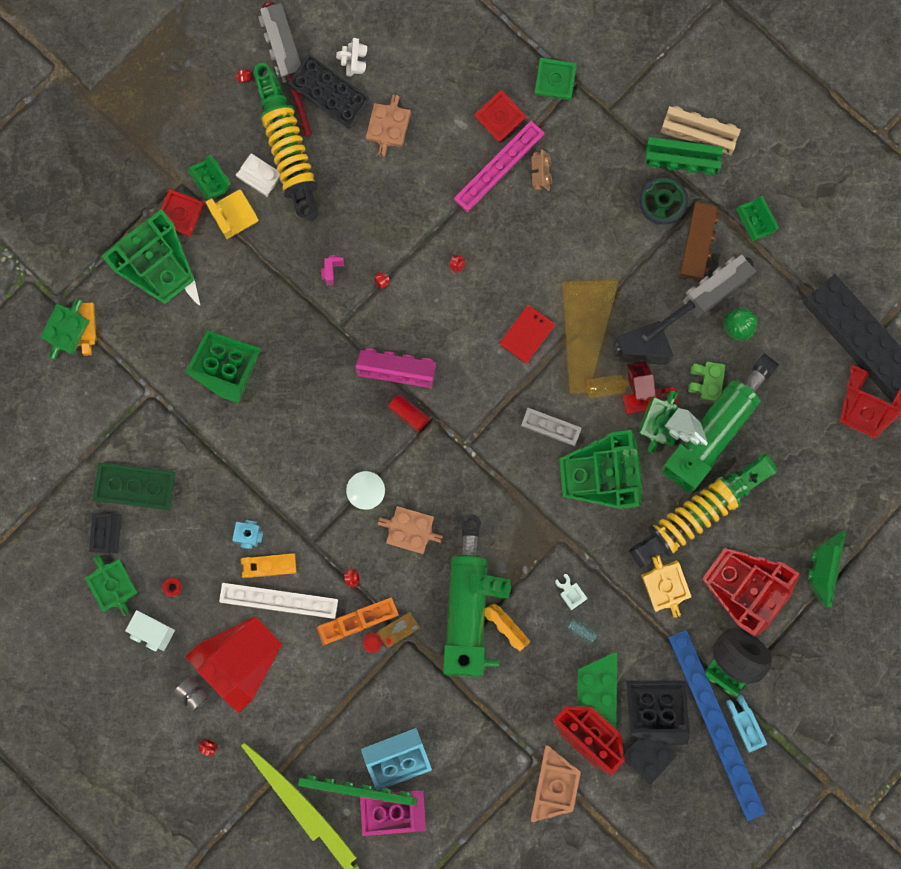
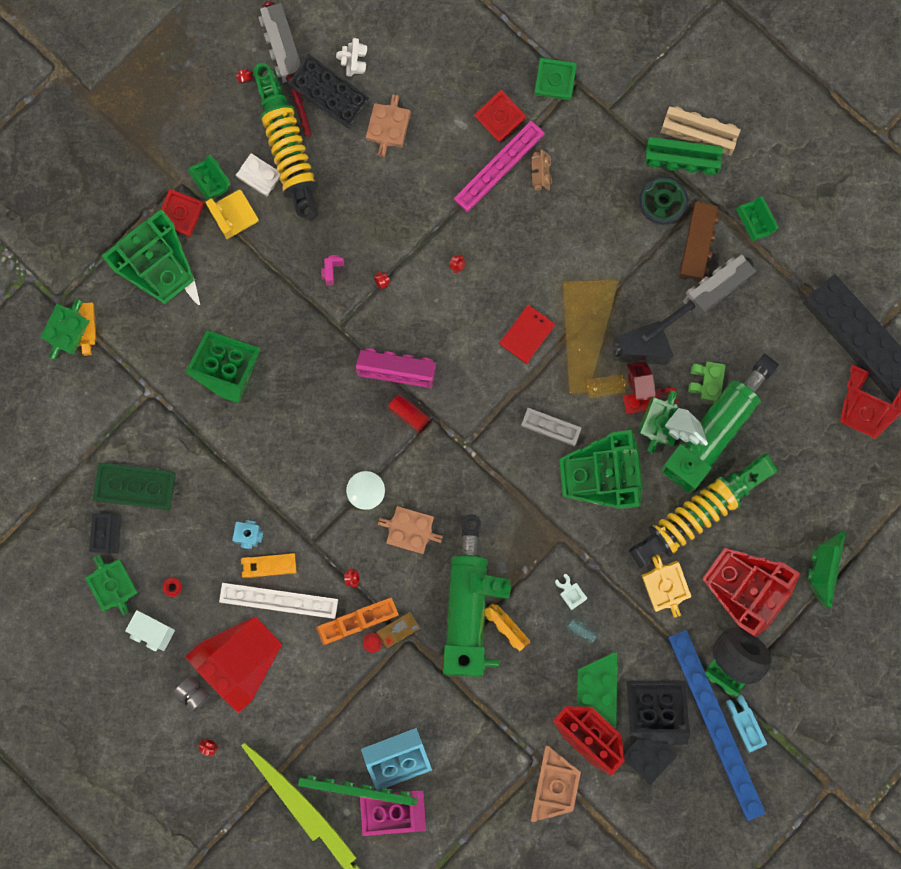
(740, 324): green hair -> none

